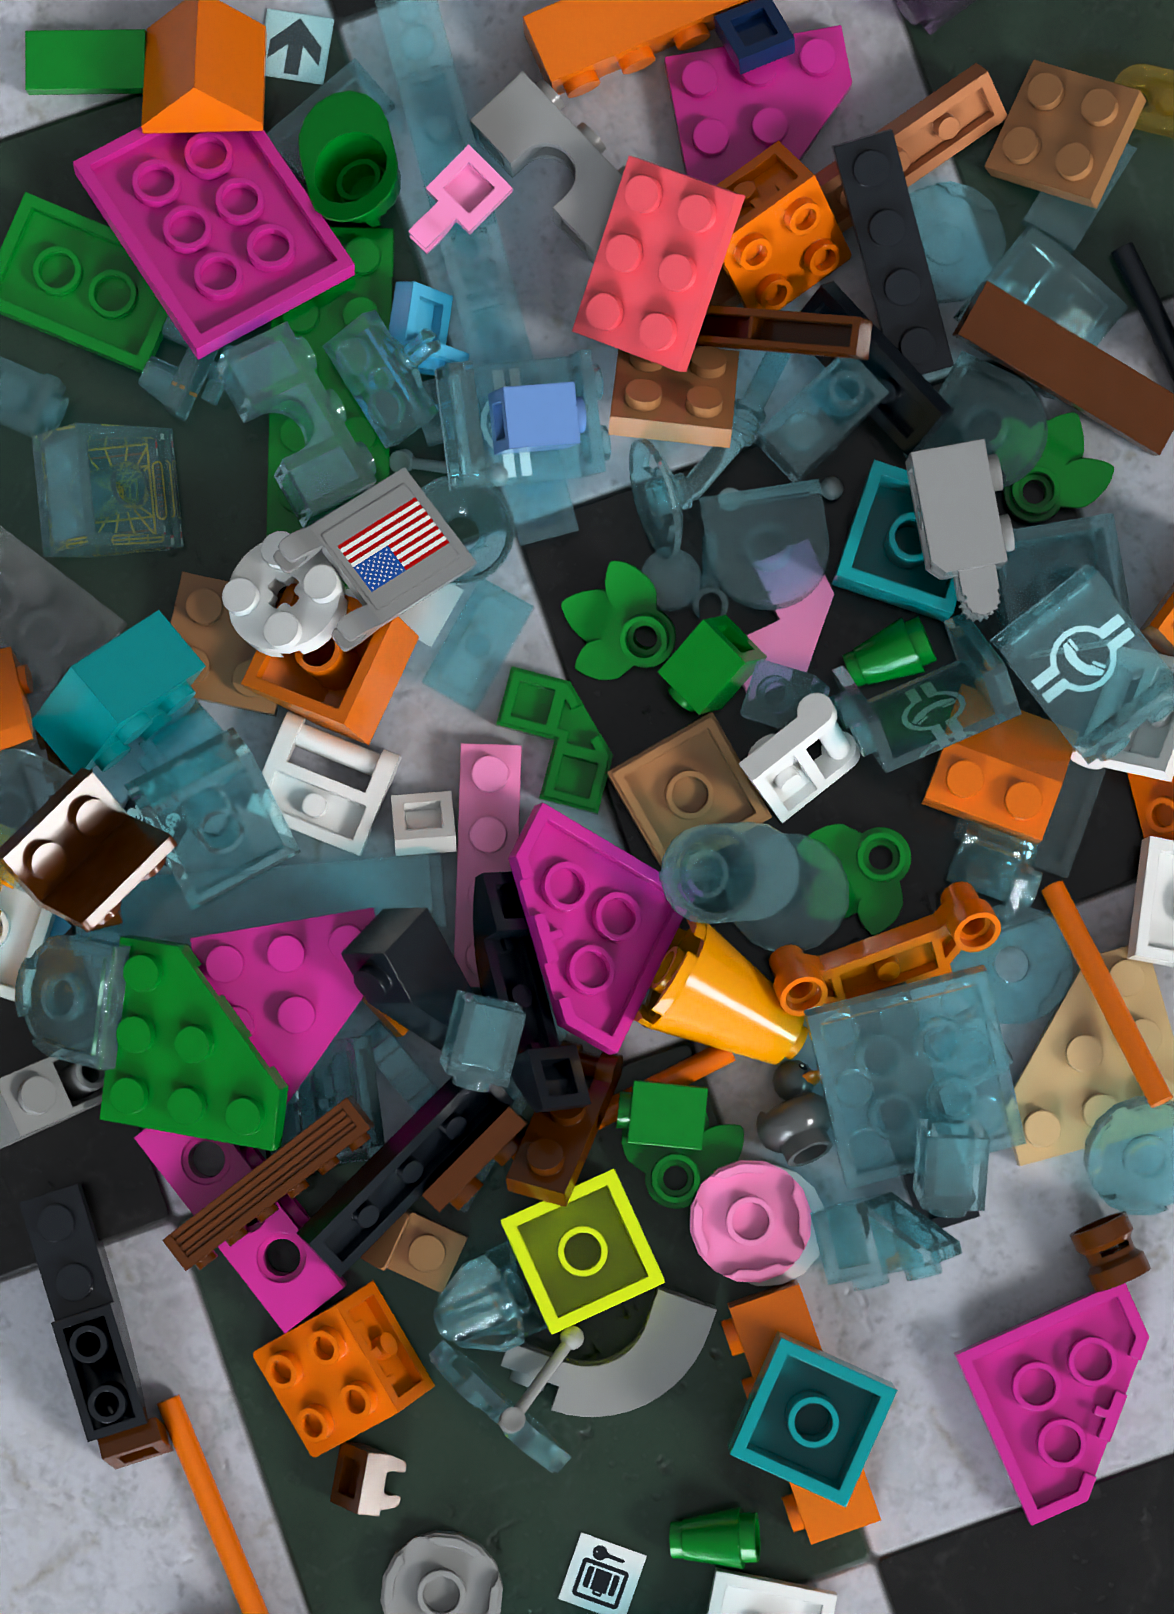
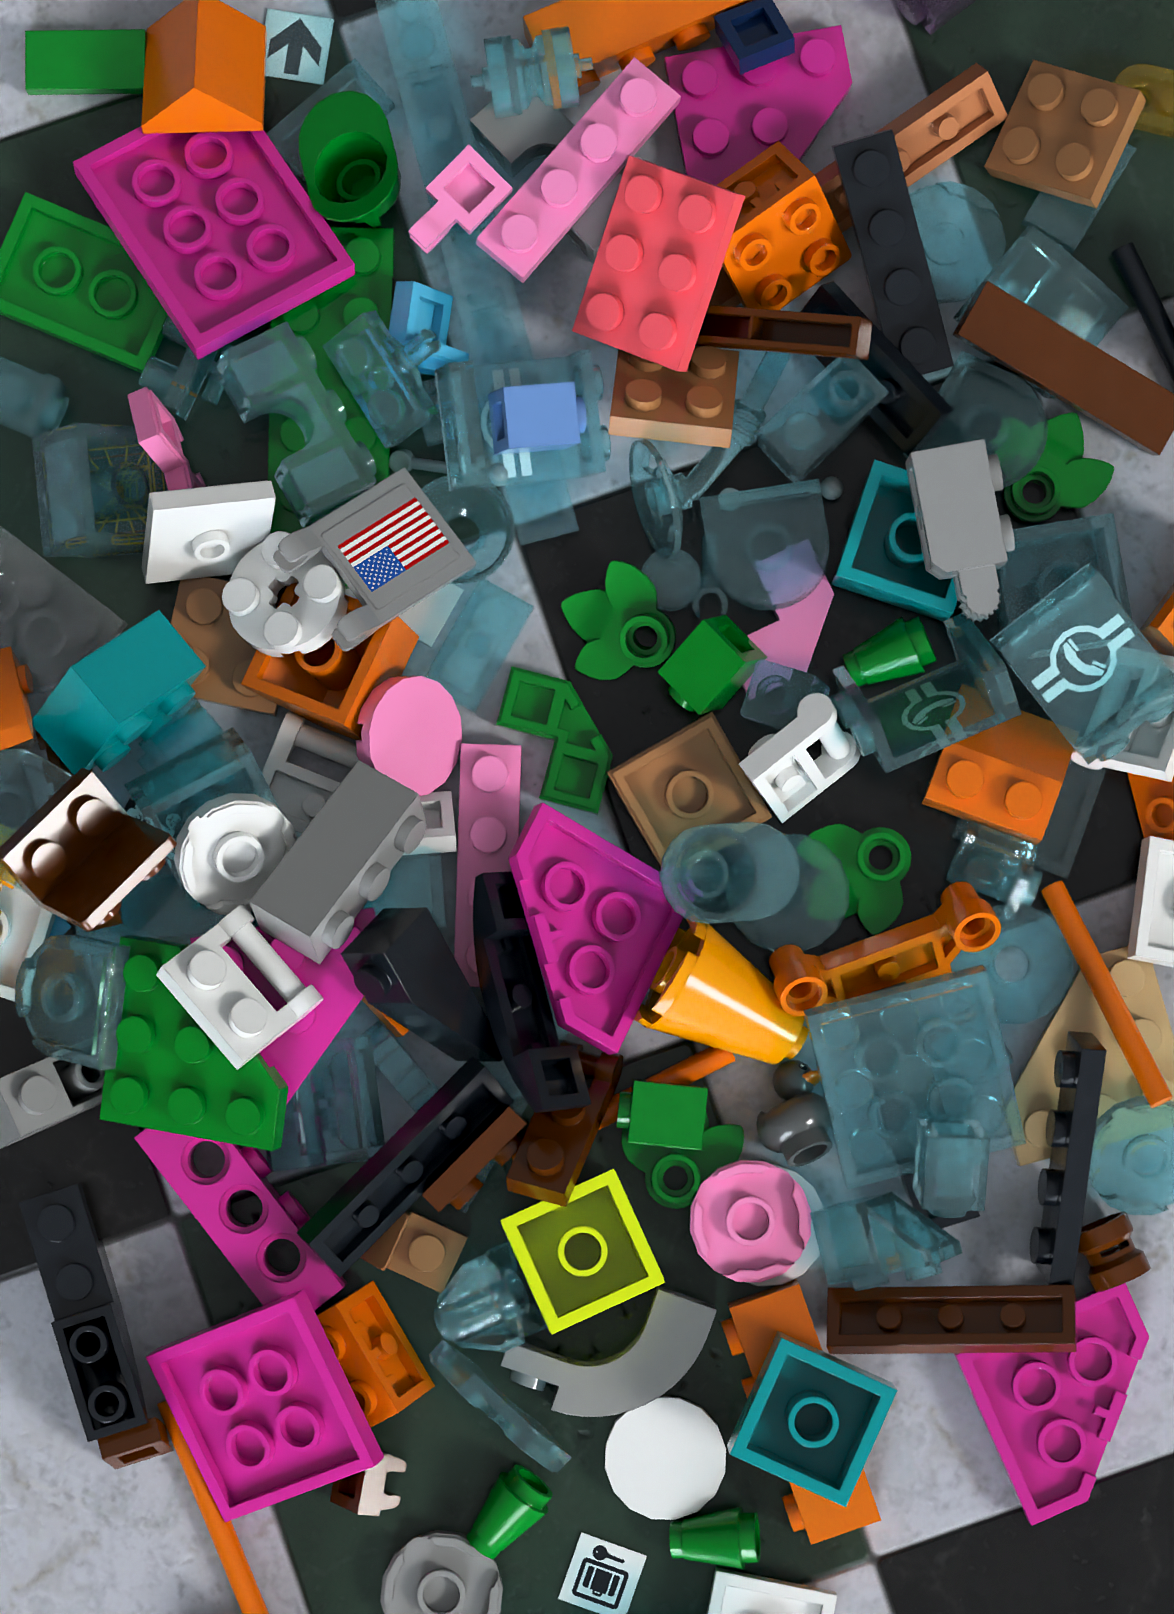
(162, 439): none -> bright pink tile
(204, 529): none -> white plate
(223, 996): none -> white plate
(231, 849): none -> white tile
(265, 1406): none -> dark pink plate
(275, 1177): reddish brown piece -> none
(340, 862): none -> light grey brick
(411, 732): none -> bright pink tile
(482, 1041): clear light blue brick -> none
(510, 1509): none -> green cone
(513, 1418): light grey hinge -> none
(520, 73): none -> clear light blue wheel
(578, 170): none -> bright pink plate
(665, 1458): none -> white tile
(952, 1319): none -> reddish brown plate
(1071, 1136): none -> black plate

